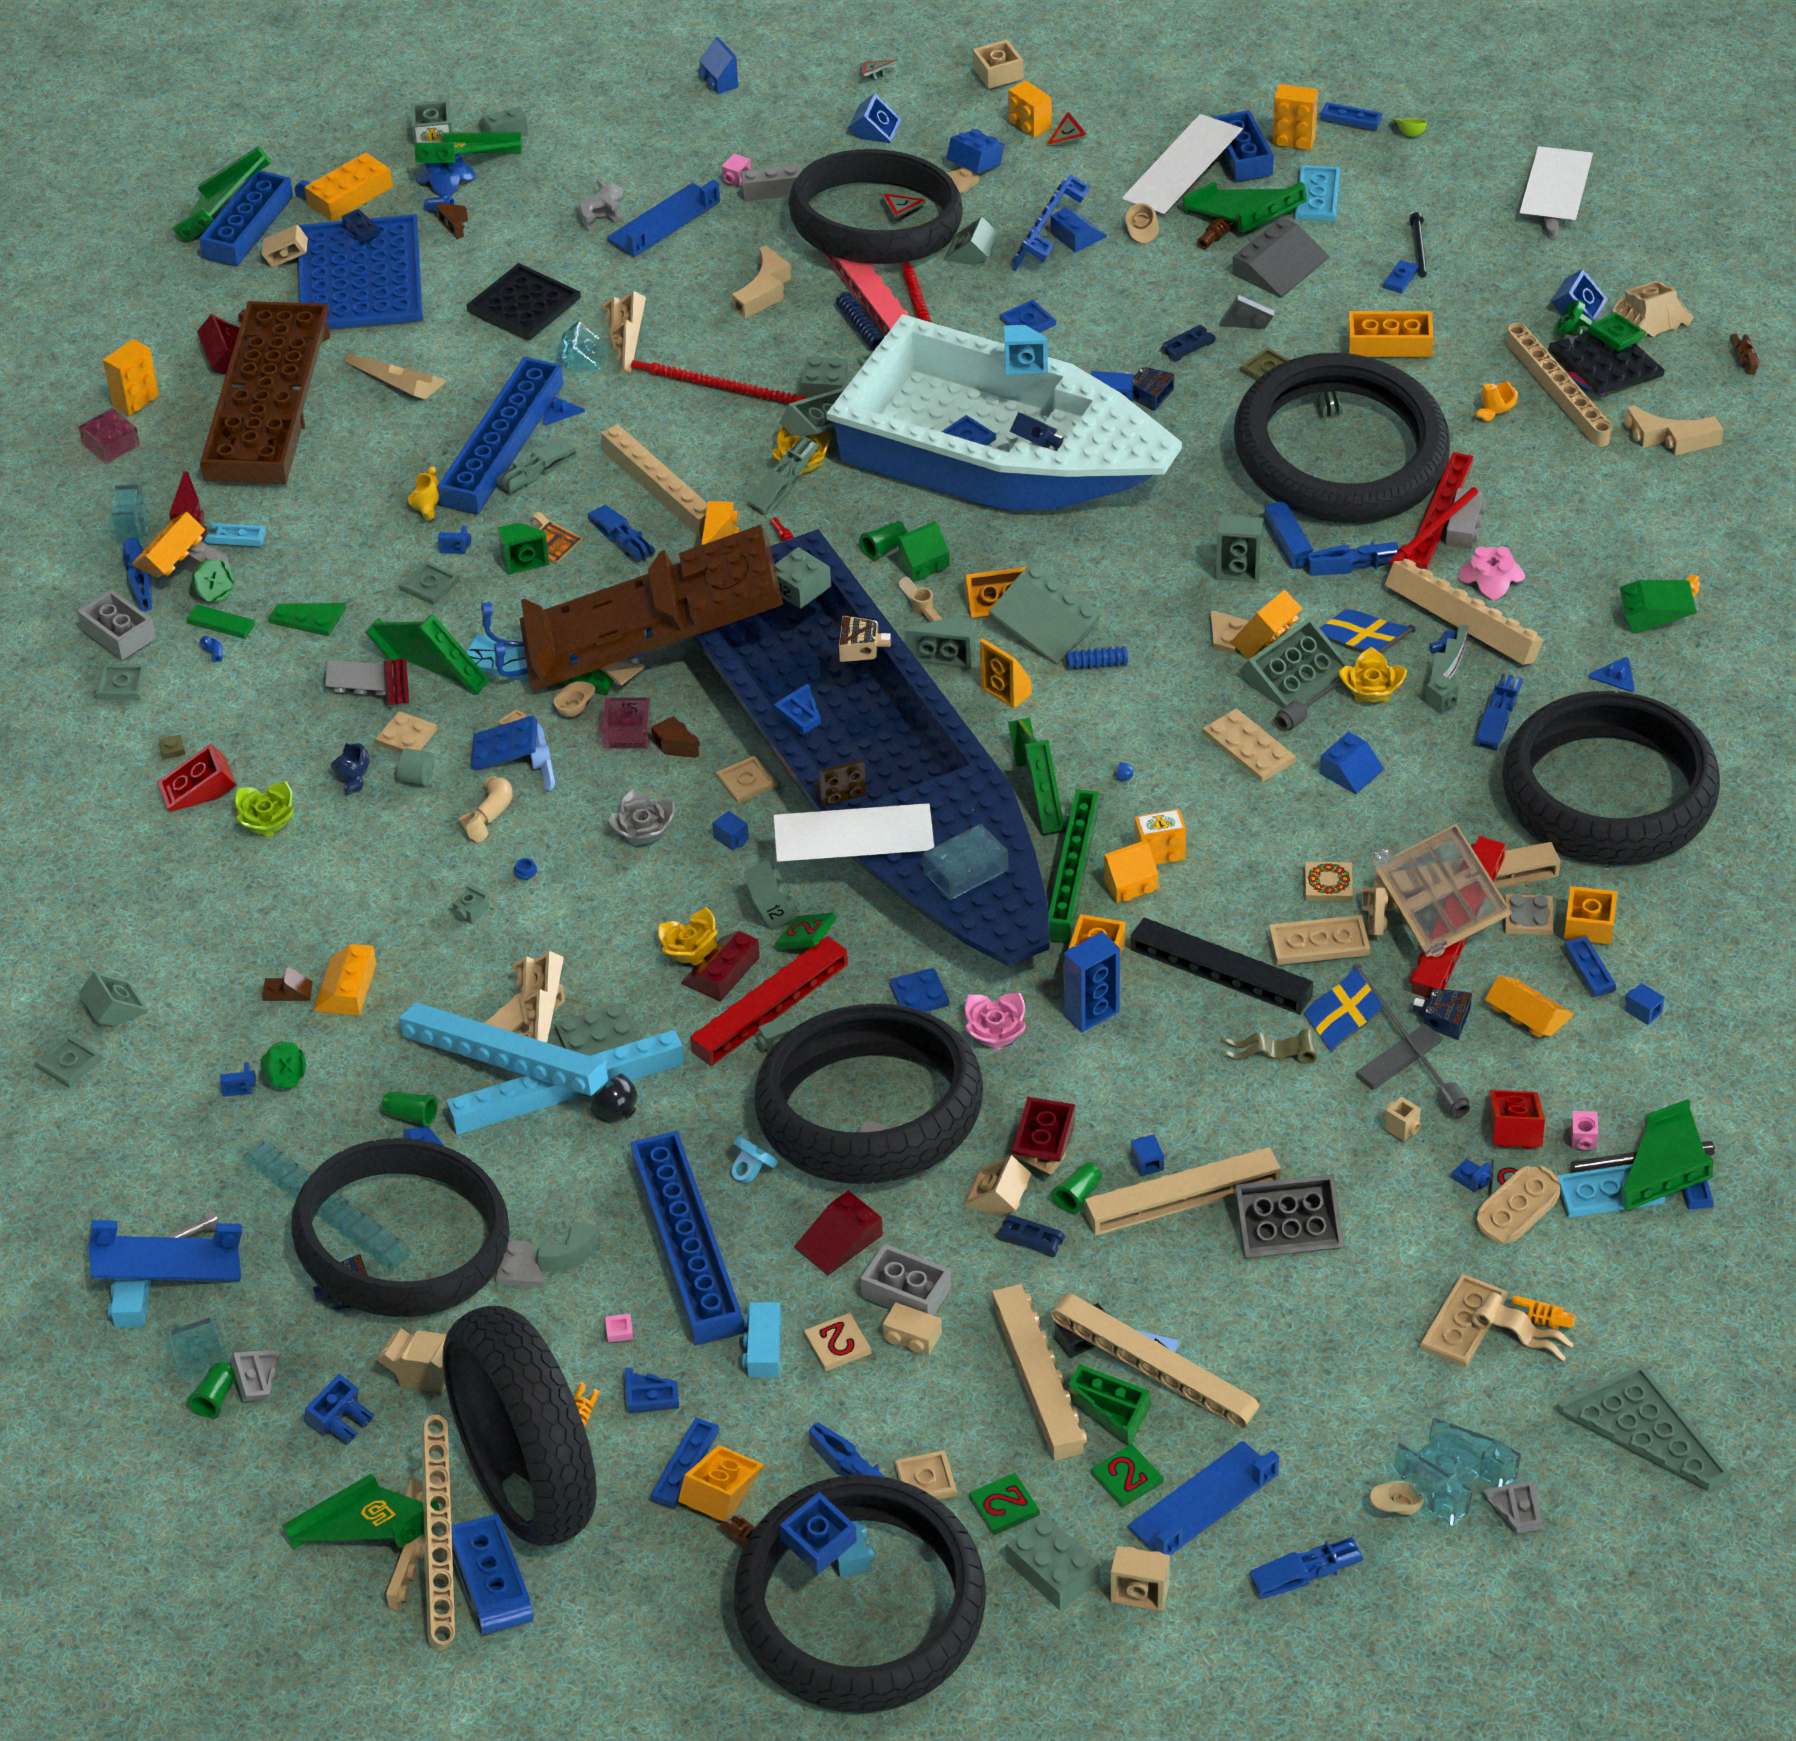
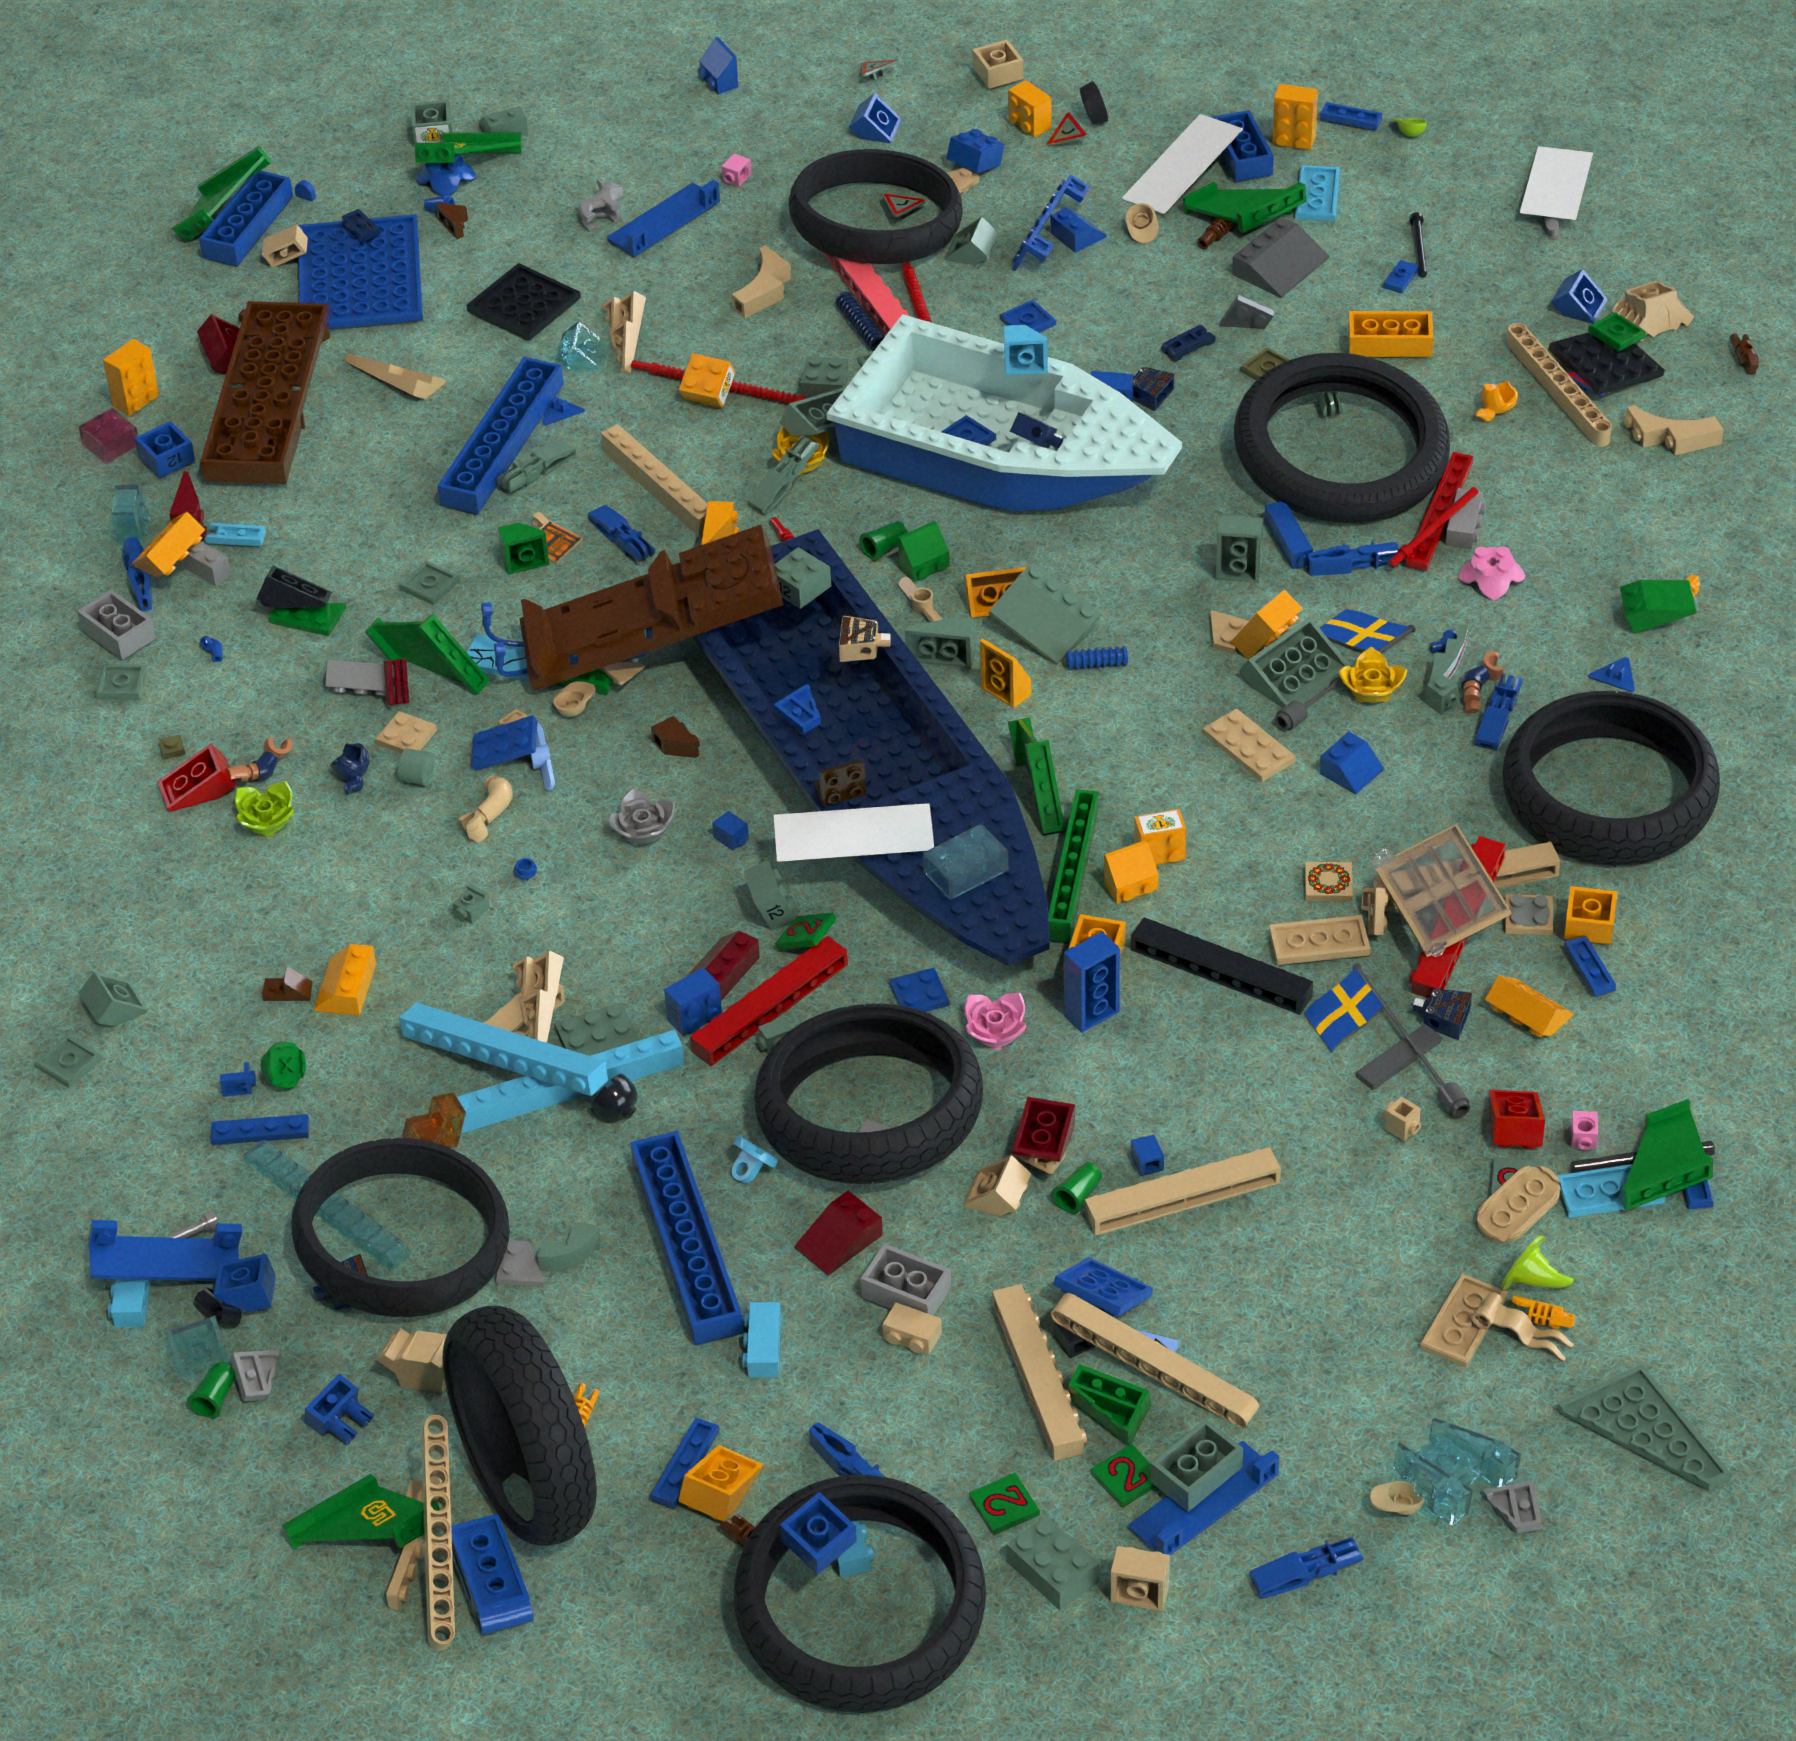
(164, 449): none -> blue brick
(212, 580): tile -> none
(221, 621): green tile -> none
(225, 1314): none -> black piece
(246, 1283): none -> blue slope
(260, 1129): none -> blue plate
(264, 766): none -> nougat piece
(290, 591): none -> black slope
(348, 186): light orange brick -> none
(410, 1107): green plant -> none
(425, 494): yellow piece -> none
(441, 1124): none -> clear orange brick
(454, 542): blue bracket -> none
(619, 1328): bright pink plate -> none
(627, 722): clear pink brick -> none
(650, 1392): blue wing -> none
(689, 941): yellow brick -> none
(693, 1002): none -> blue brick
(707, 380): none -> light orange brick
(746, 779): tan tile -> none
(769, 182): light grey brick -> none
(837, 1342): tan tile -> none
(929, 1473): tan tile -> none
(1030, 1235): dark blue plate -> none
(1093, 103): none -> black tyre
(1103, 1286): none -> blue plate
(1125, 771): blue hinge -> none
(1196, 1465): none -> sand green brick
(1288, 1216): dark grey slope -> none
(1301, 1046): olive flag -> none
(1459, 609): tan brick -> none
(1472, 1175): blue bracket -> none
(1476, 677): none -> nougat piece
(1534, 1270): none -> lime piece
(1573, 320): green tile -> none
(1644, 1003): blue brick -> none

